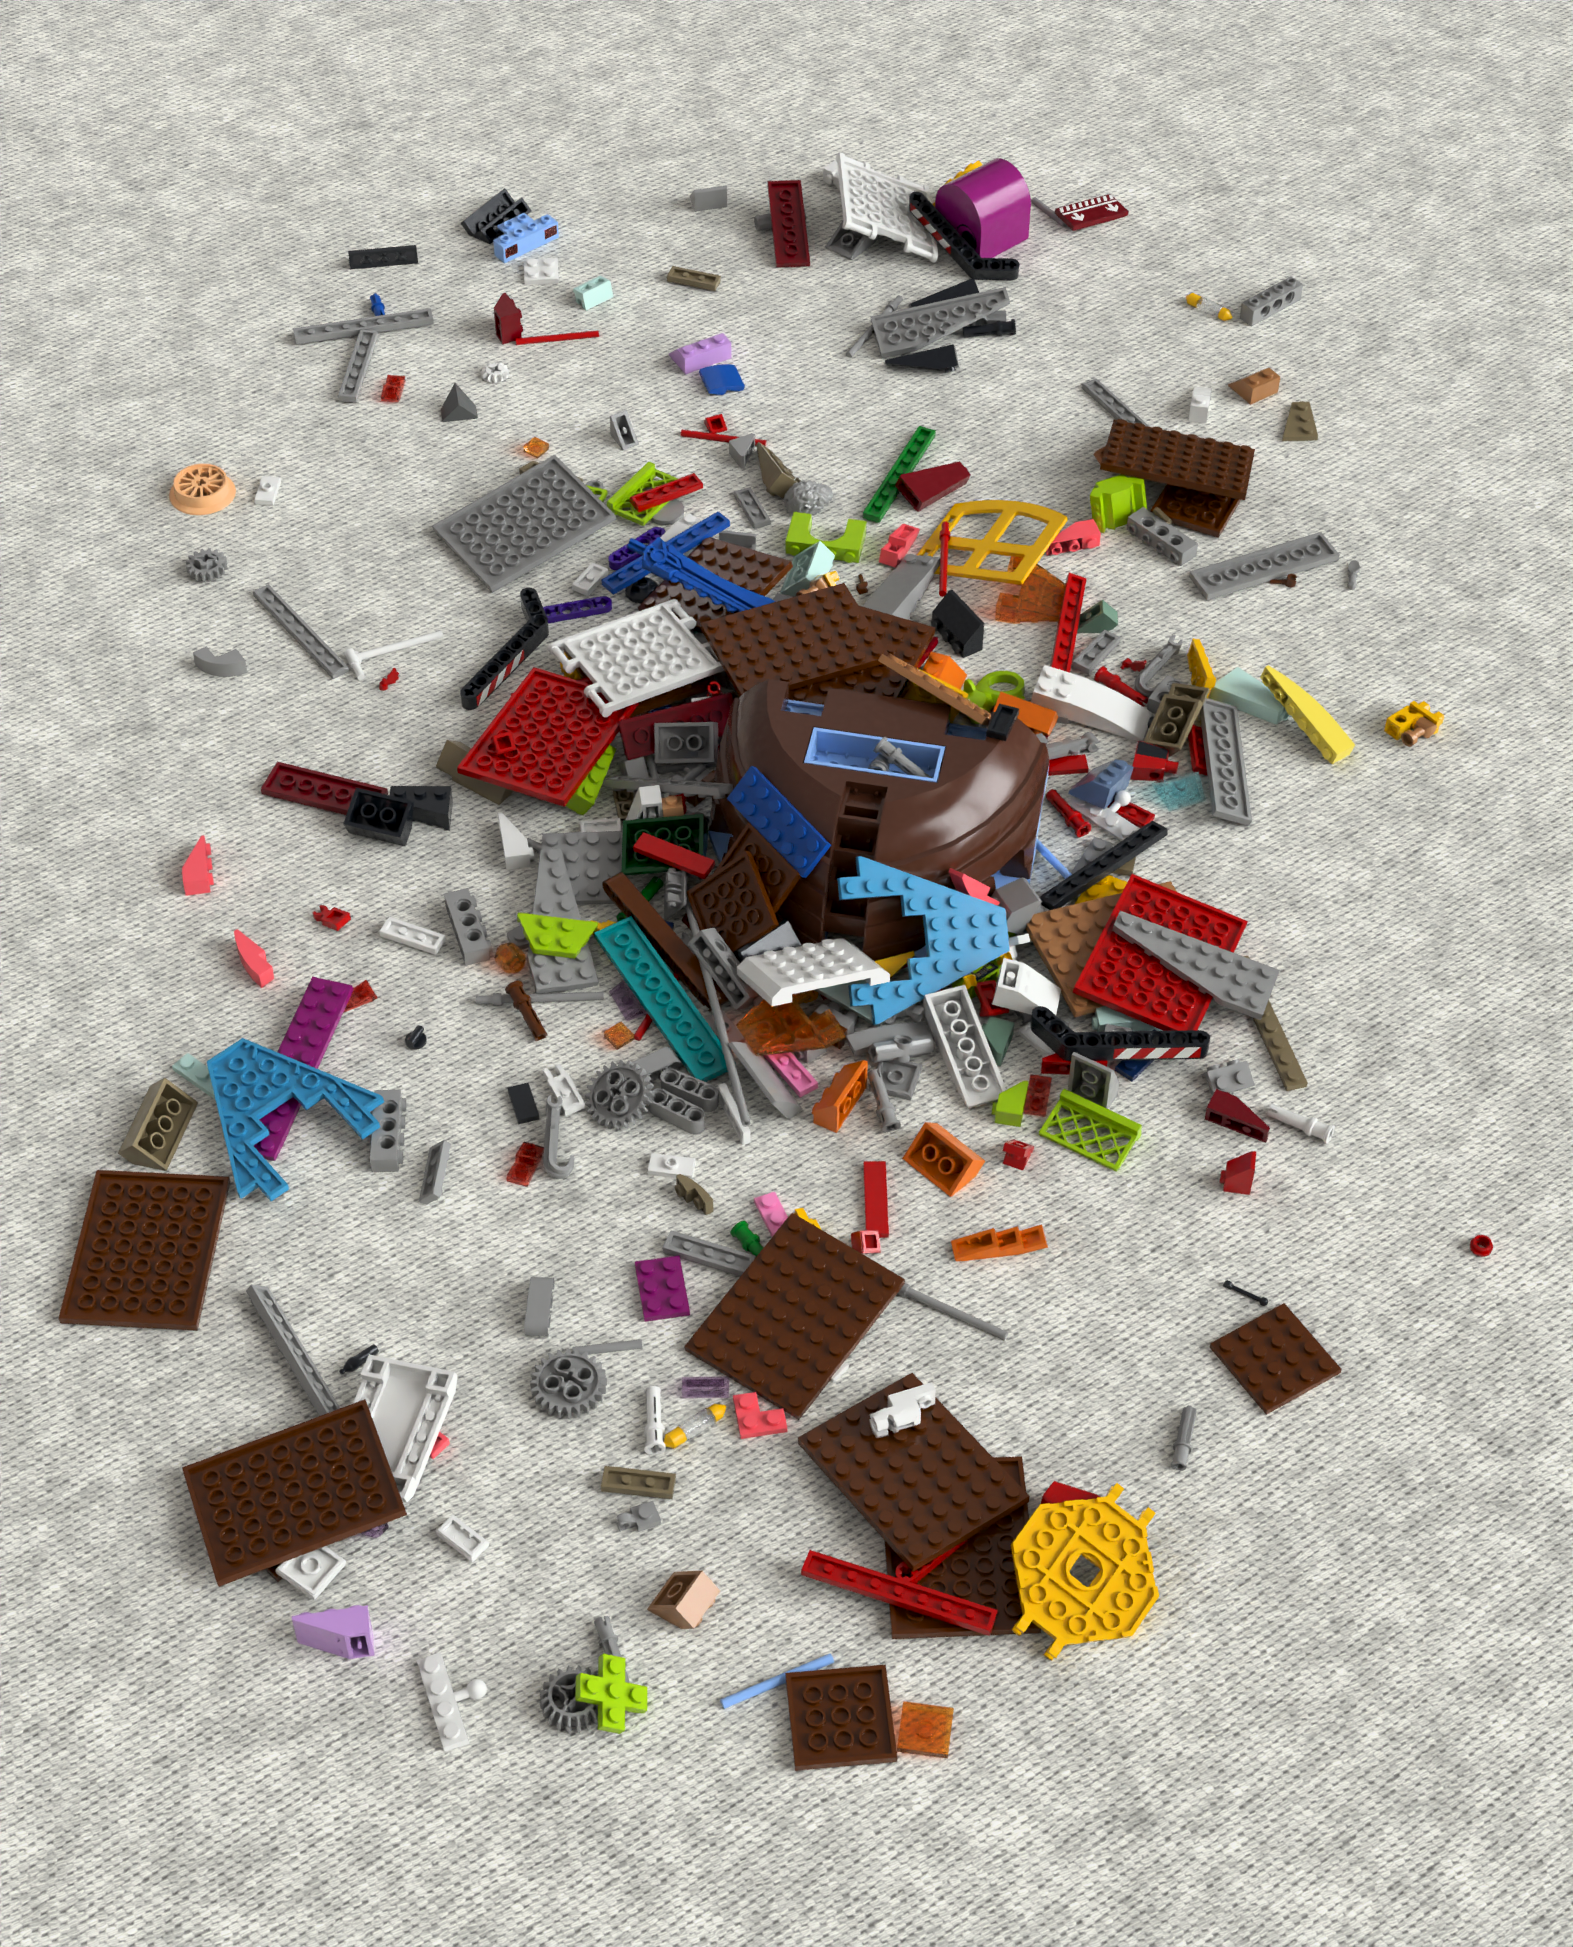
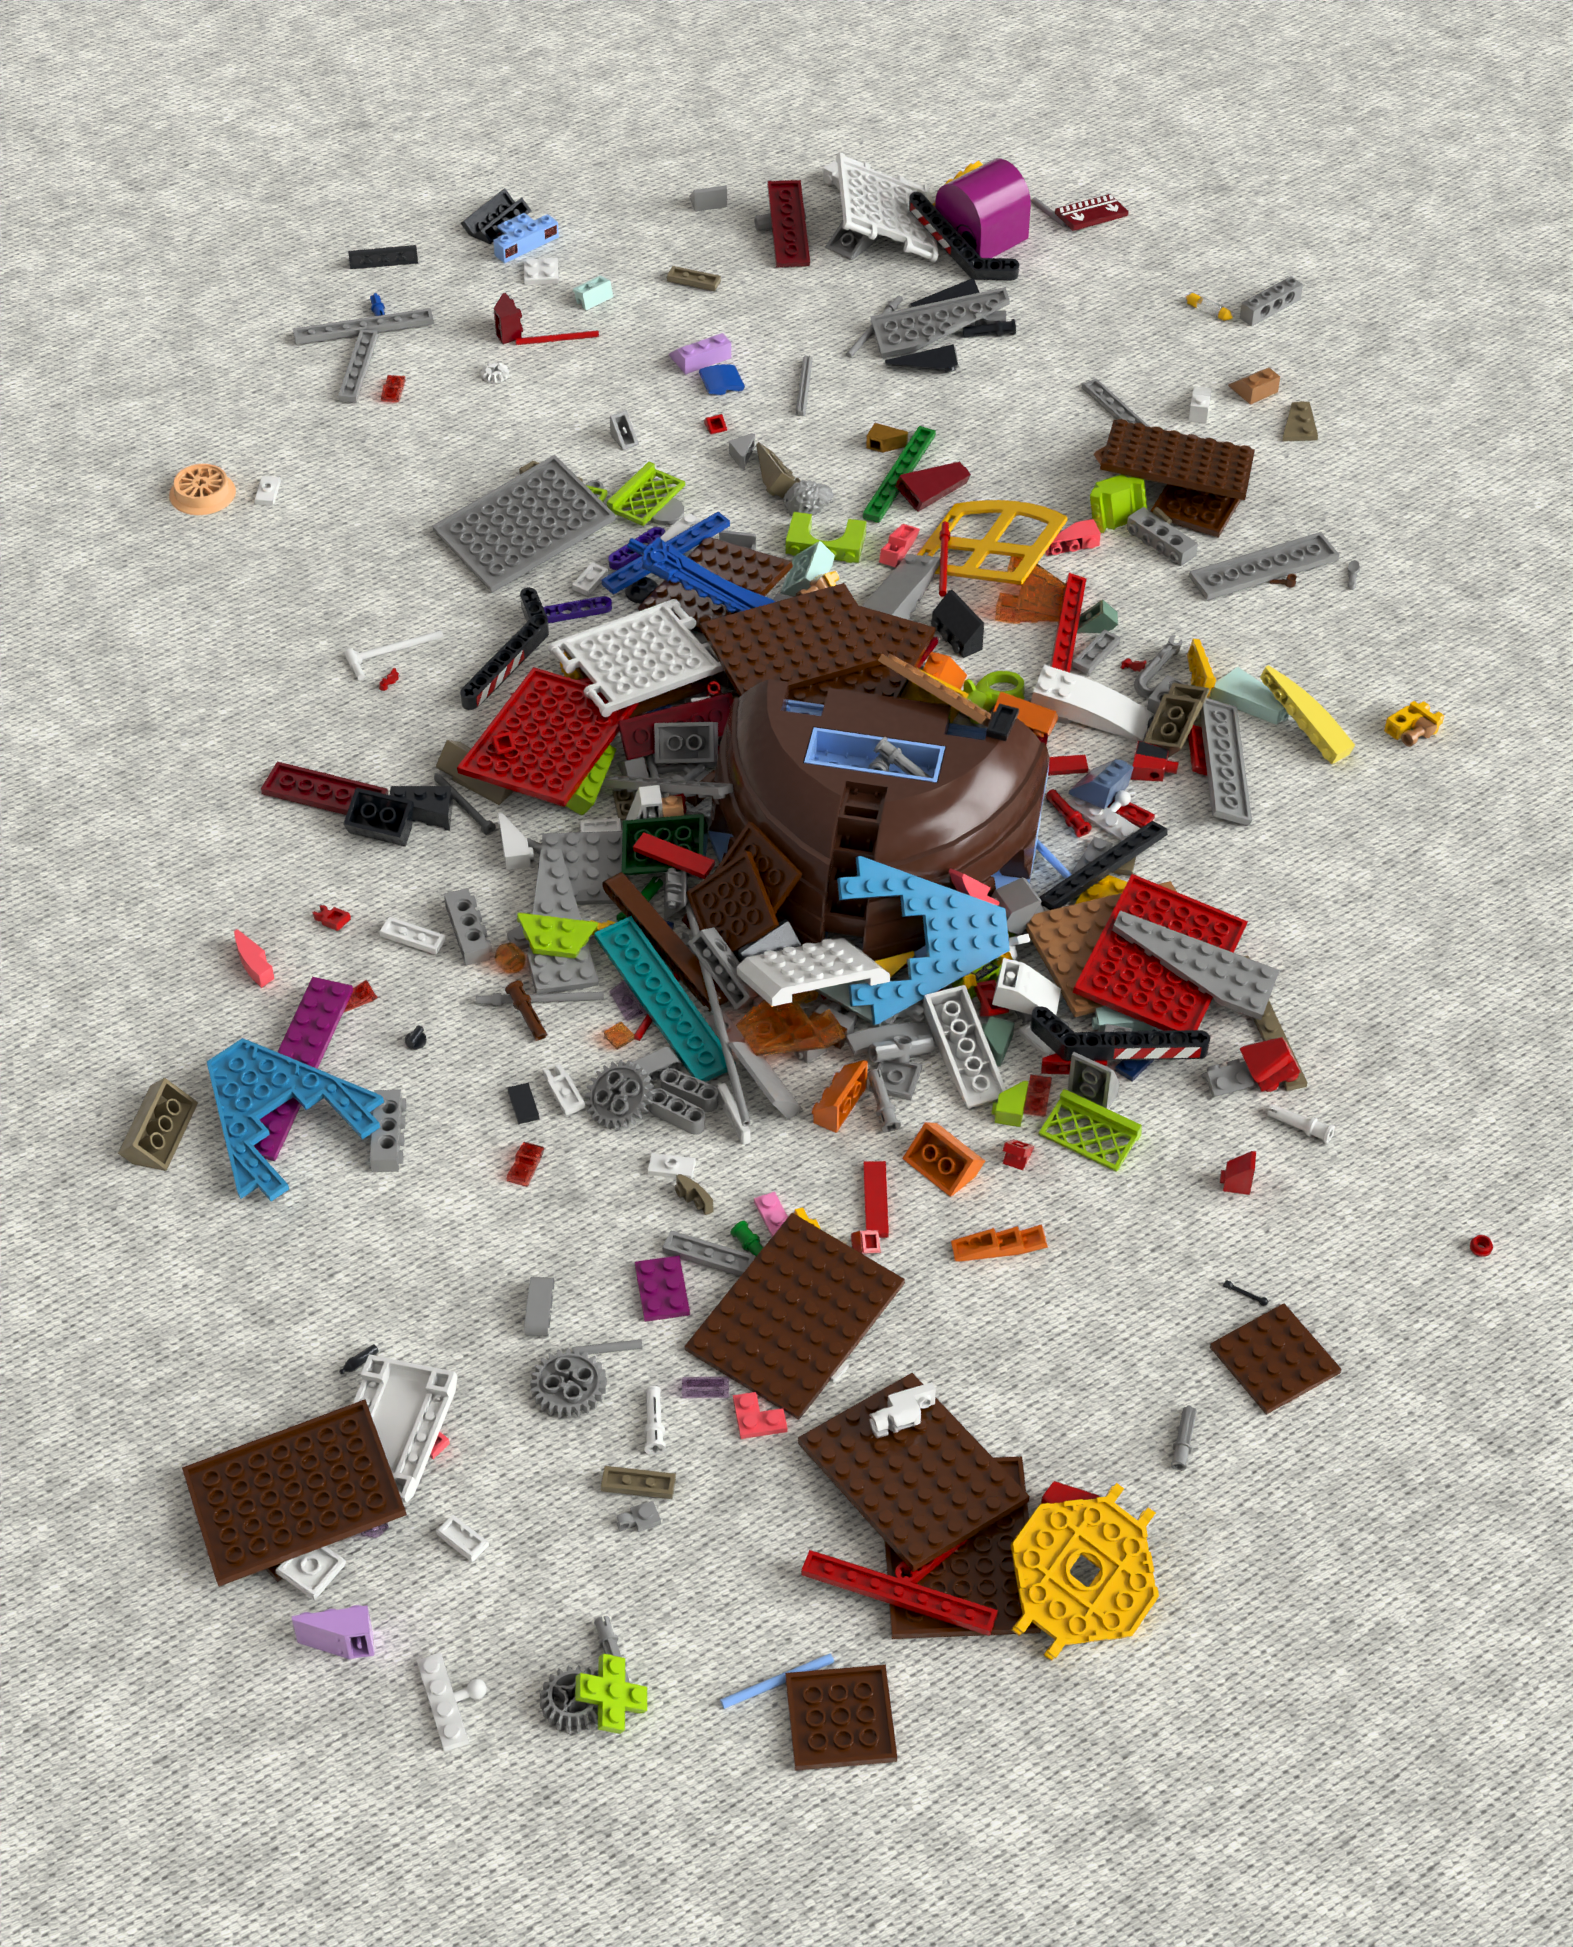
(145, 1250): reddish brown plate -> none
(195, 1072): light aqua plate -> none
(196, 869): coral slope -> none
(206, 564): light grey gear -> none
(225, 665): light grey brick -> none
(292, 1349): light grey plate -> none
(301, 631): light grey tile -> none
(434, 1172): light grey plate -> none
(458, 406): dark grey slope -> none
(486, 826): none -> dark grey bar
(536, 447): clear orange plate -> none
(551, 1142): light grey piece -> none
(666, 492): red tile -> none
(685, 1599): medium nougat slope -> none
(694, 1425): piece -> none
(715, 437): red axle -> none
(752, 508): light grey tile -> none
(778, 821): blue plate -> none
(793, 1073): bright pink plate -> none
(804, 386): none -> light grey axle
(862, 586): reddish brown hand -> none
(886, 438): none -> pearl gold slope
(925, 1729): clear orange plate -> none
(951, 1311): light grey bar -> none
(1061, 749): light grey piece -> none
(1114, 682): red pin -> none
(1180, 790): clear light blue slope -> none
(1233, 1114): dark red slope -> none
(1270, 1063): none -> red piece

